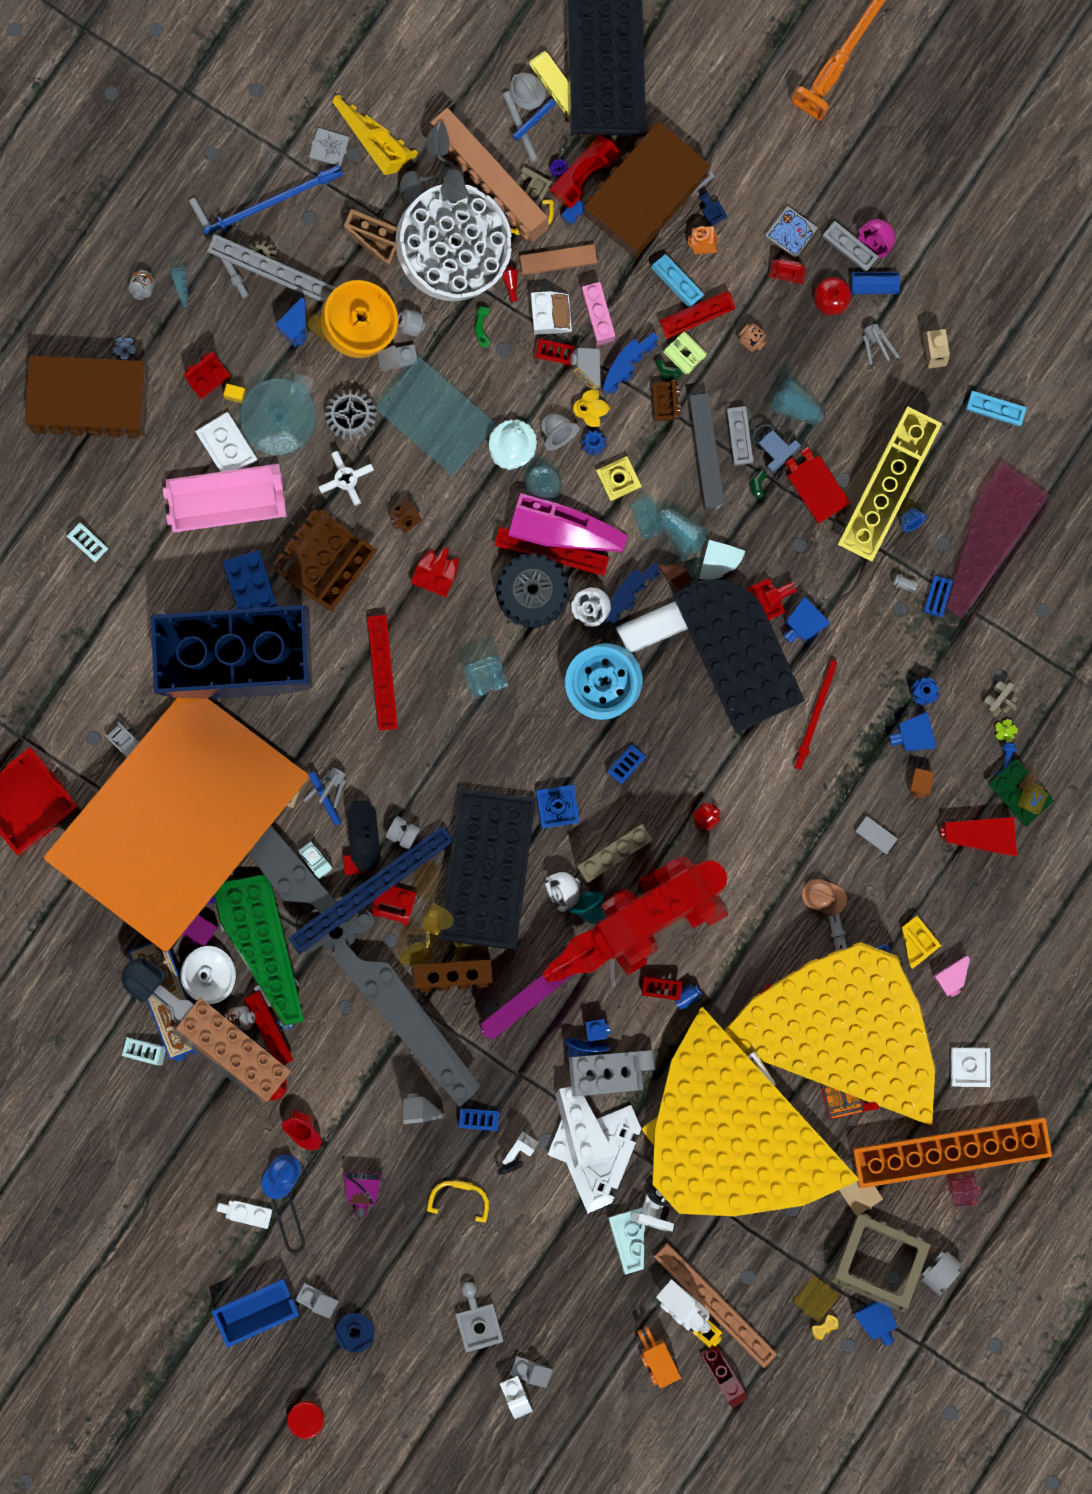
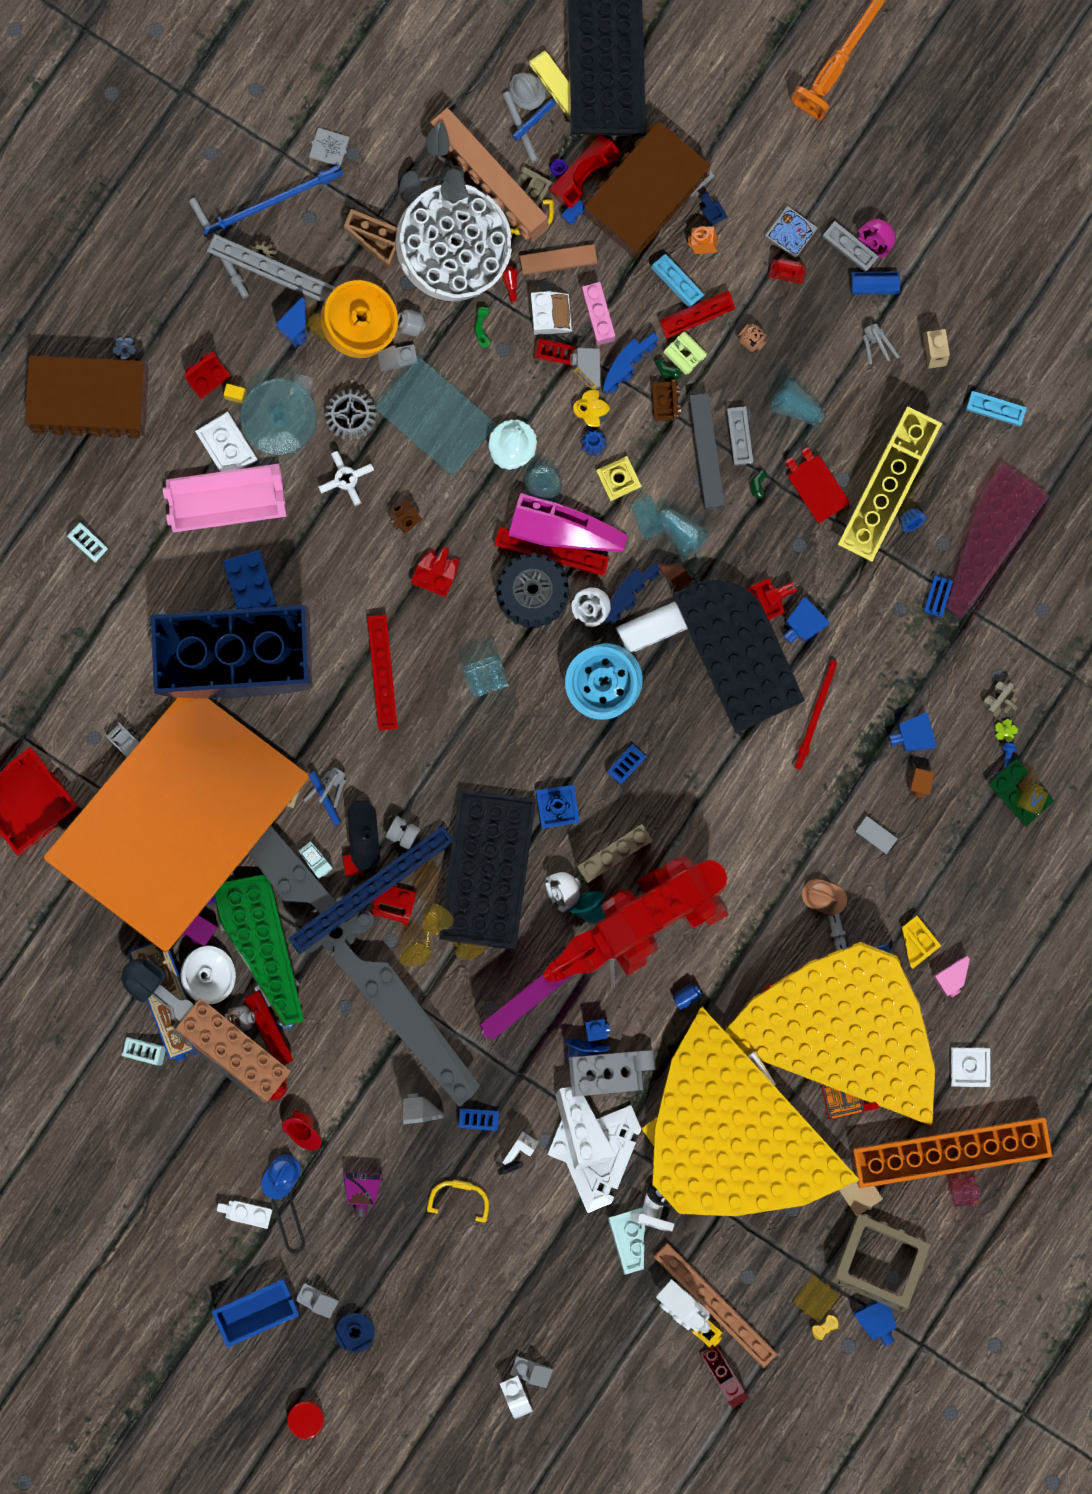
(141, 284): light grey head -> none
(179, 276): clear light blue slope -> none
(323, 559): reddish brown slope -> none
(383, 148): yellow wedge -> none
(422, 973): reddish brown brick -> none
(485, 1315): light grey plate -> none
(558, 431): light grey piece -> none
(647, 984): red slope -> none
(659, 1360): orange brick -> none
(706, 816): red head -> none
(719, 560): light aqua brick -> none
(774, 446): sand blue piece -> none
(832, 296): red cylinder -> none
(905, 583): light grey pin -> none
(918, 694): blue brick -> none
(942, 1273): light grey brick -> none
(986, 835): red slope -> none

